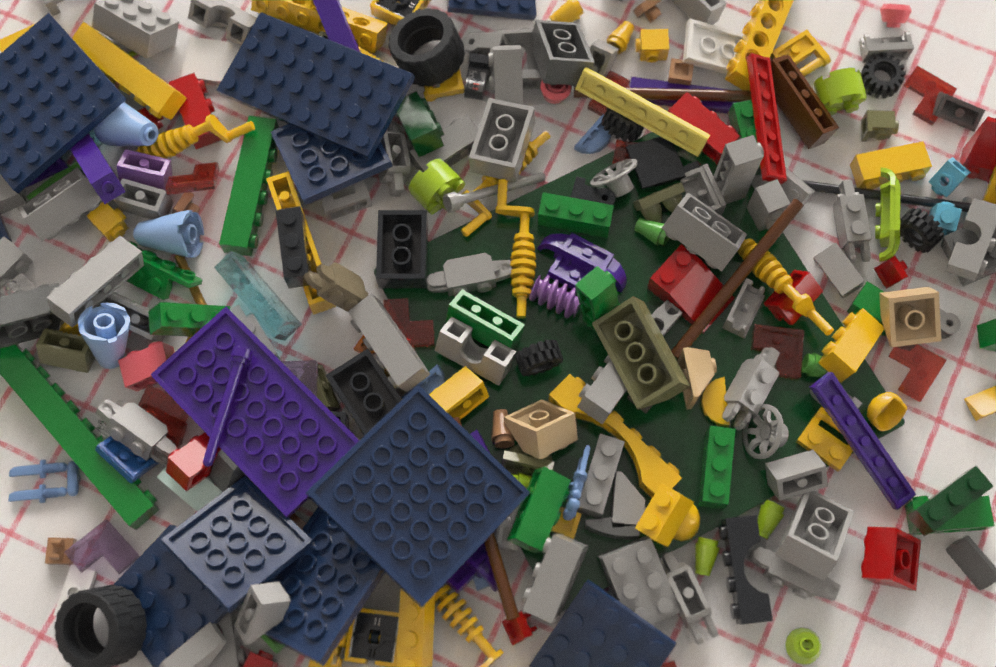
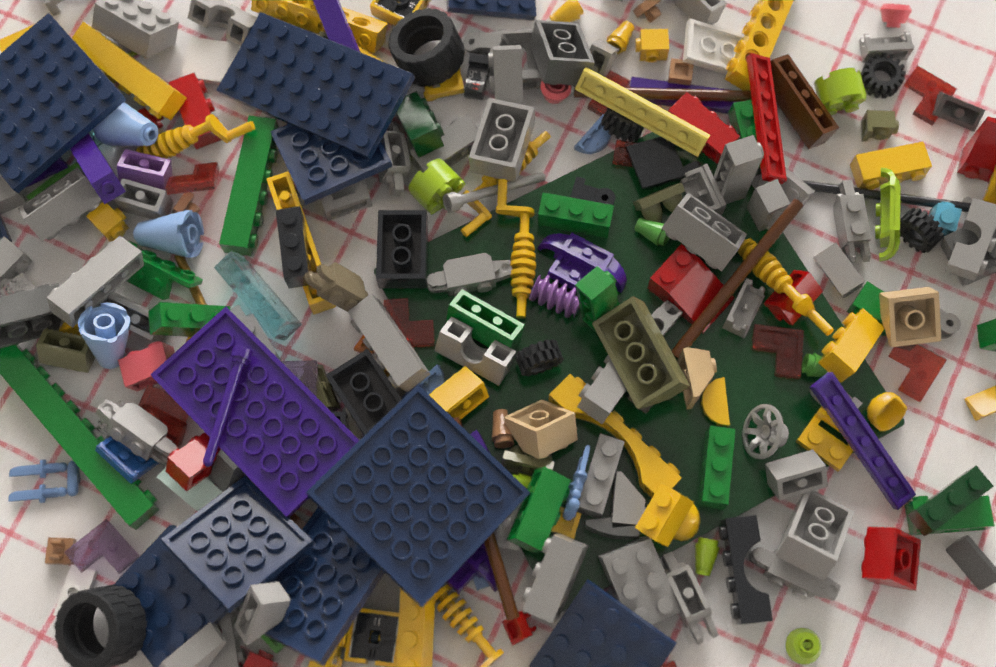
(616, 180): light grey wheel -> none
(751, 387): light grey hinge -> none
(769, 518): lime cone -> none
(801, 48): yellow plate -> none
(891, 271): red tile -> none
(954, 172): medium azure brick -> none

